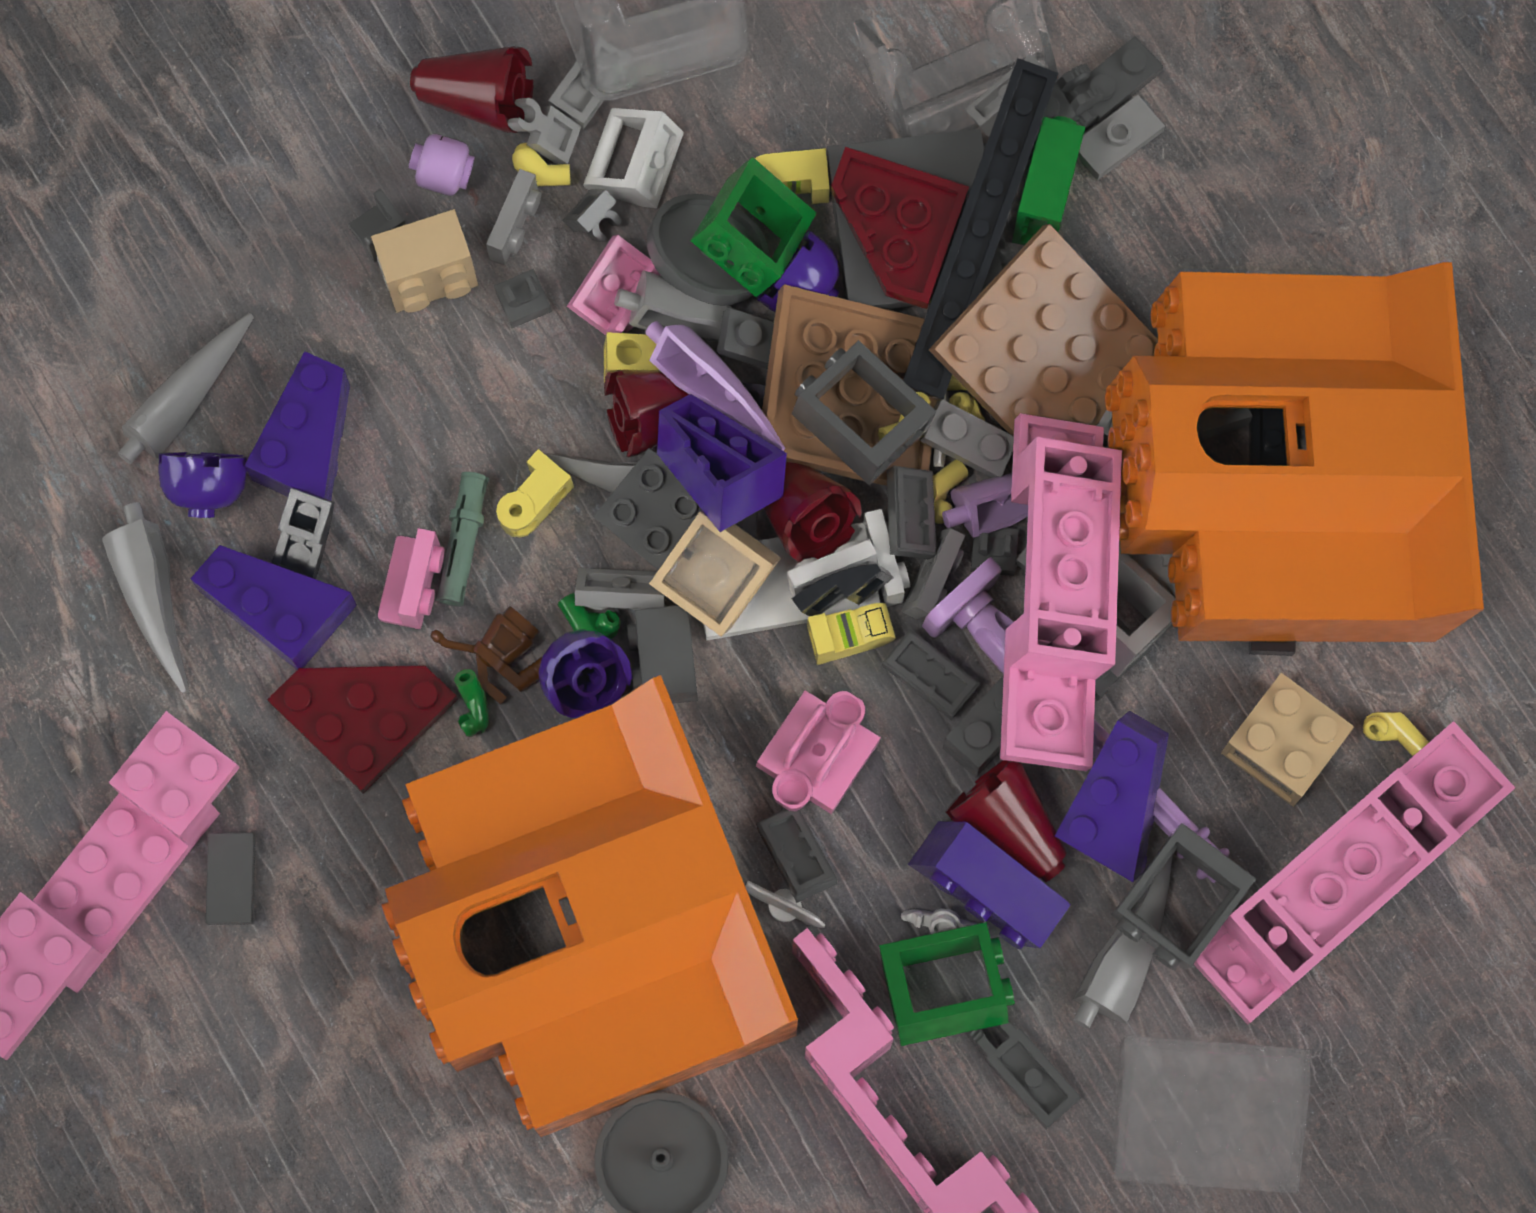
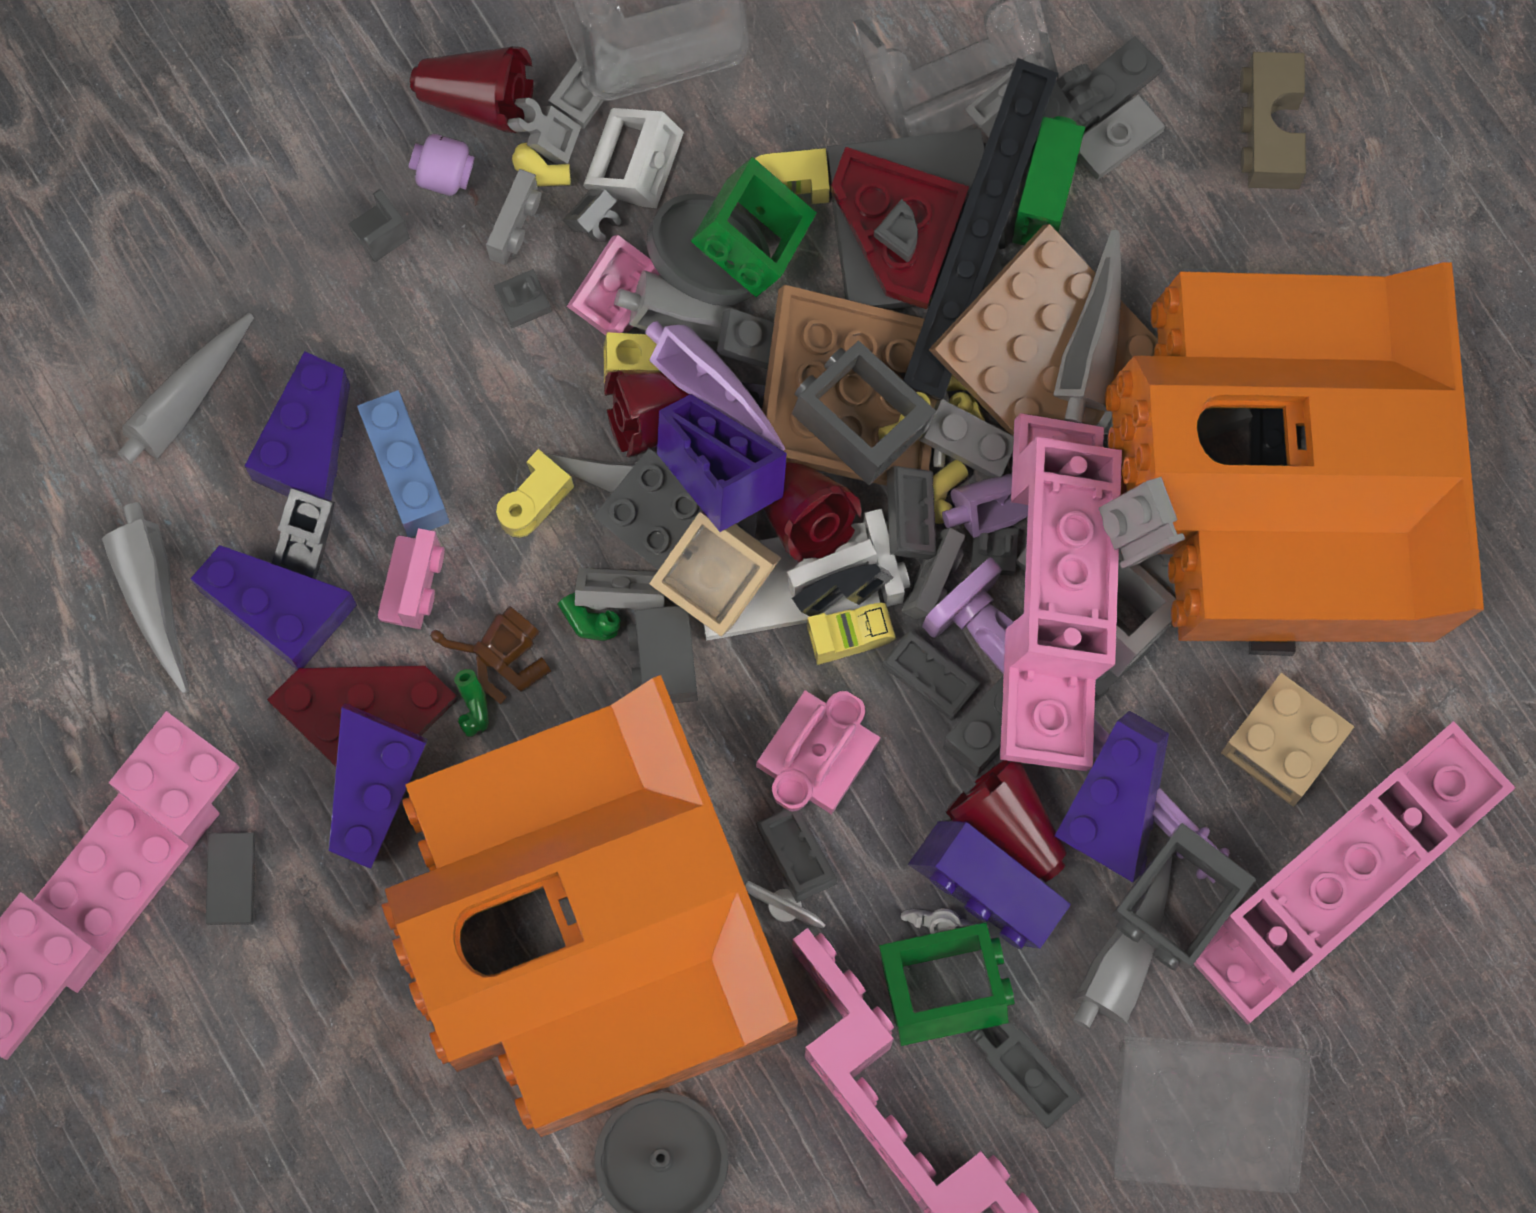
(202, 480): dark purple cylinder -> none
(370, 781): none -> dark purple wedge
(403, 463): none -> medium blue brick
(425, 261): tan piece -> none
(465, 521): sand green pin -> none
(583, 673): dark purple cylinder -> none
(810, 269): dark purple cylinder -> none
(899, 231): none -> dark grey tile
(1092, 349): none -> light grey piece
(1141, 522): none -> light grey plate
(1273, 156): none -> dark tan arch
(1394, 727): light yellow arm -> none

